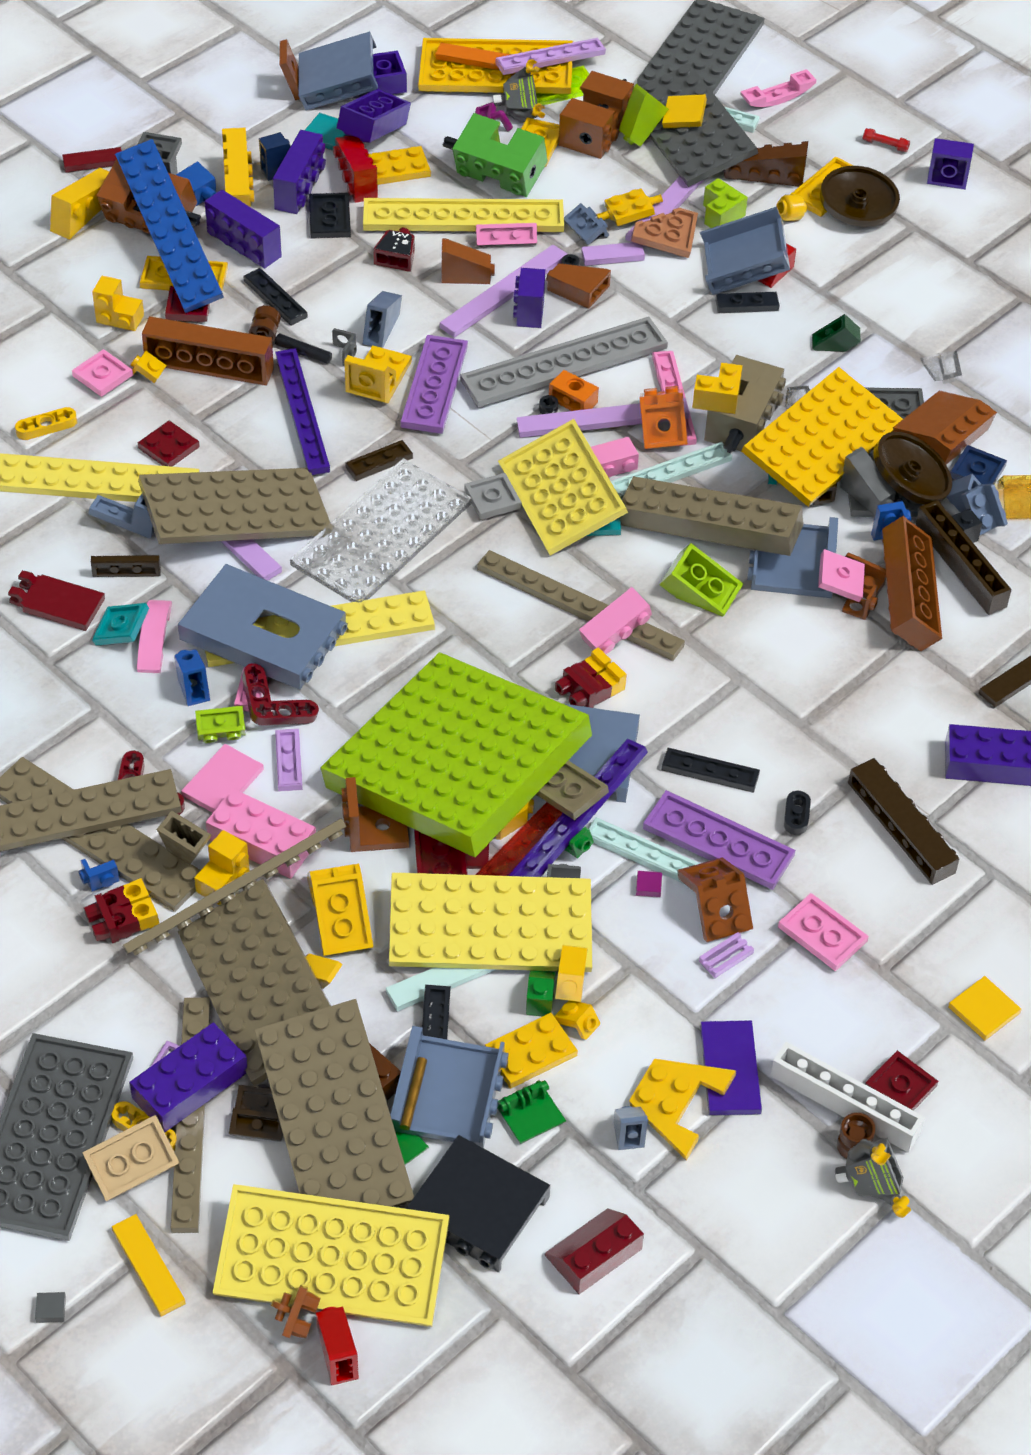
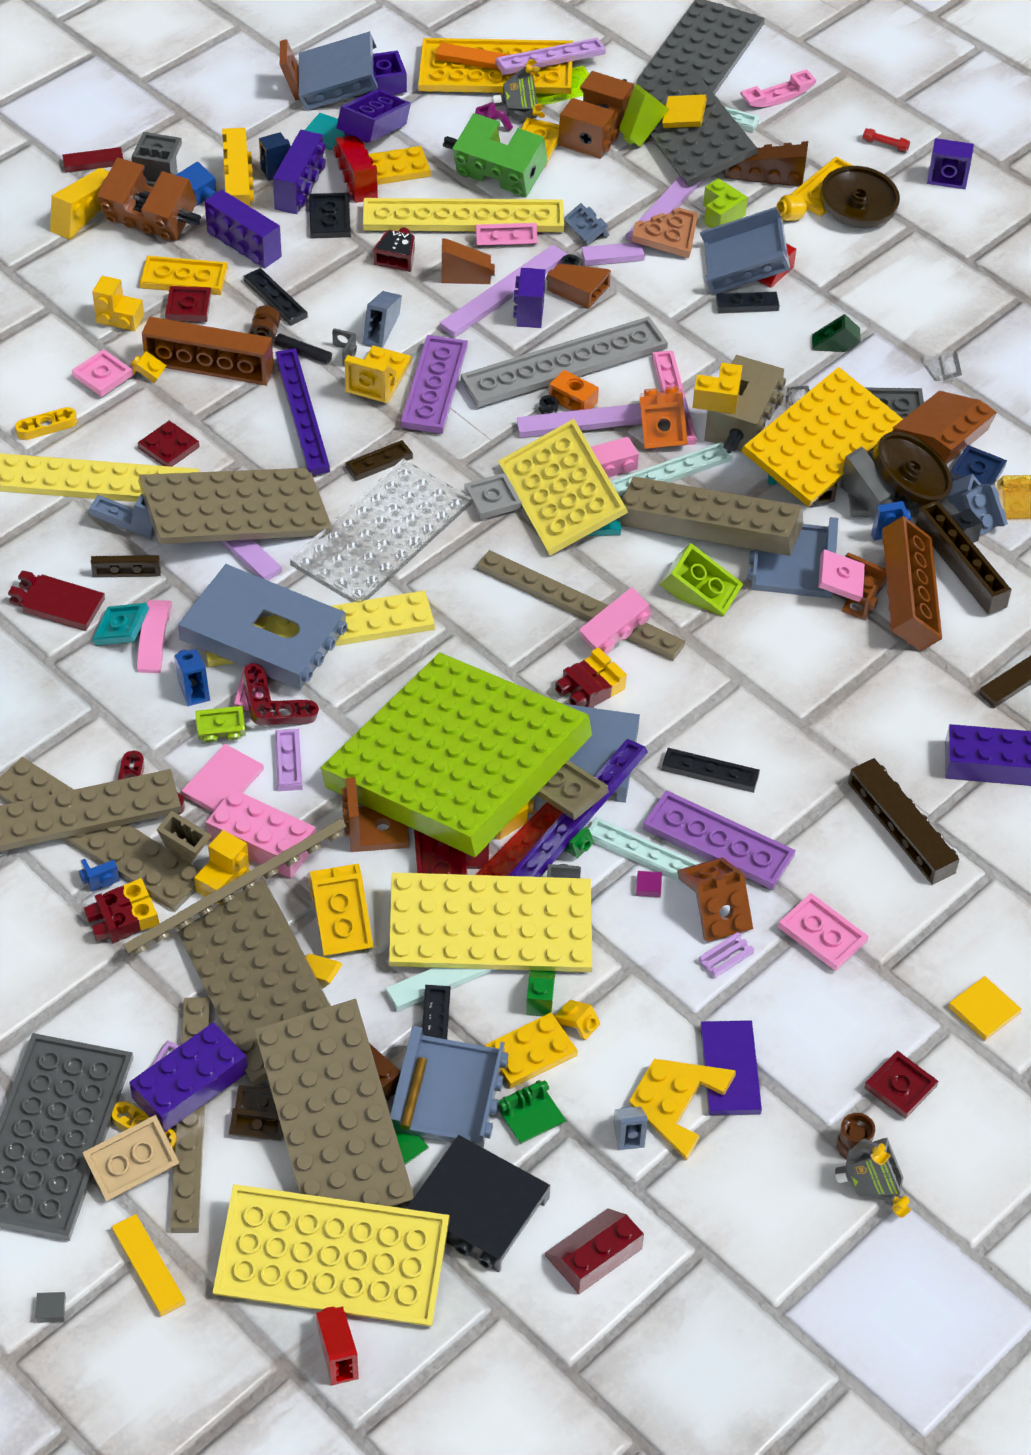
(169, 226): blue plate -> none
(294, 1325): dark orange hips -> none
(571, 973): yellow slope -> none
(629, 207): yellow plate -> none
(797, 814): black plate -> none
(846, 1095): white brick -> none

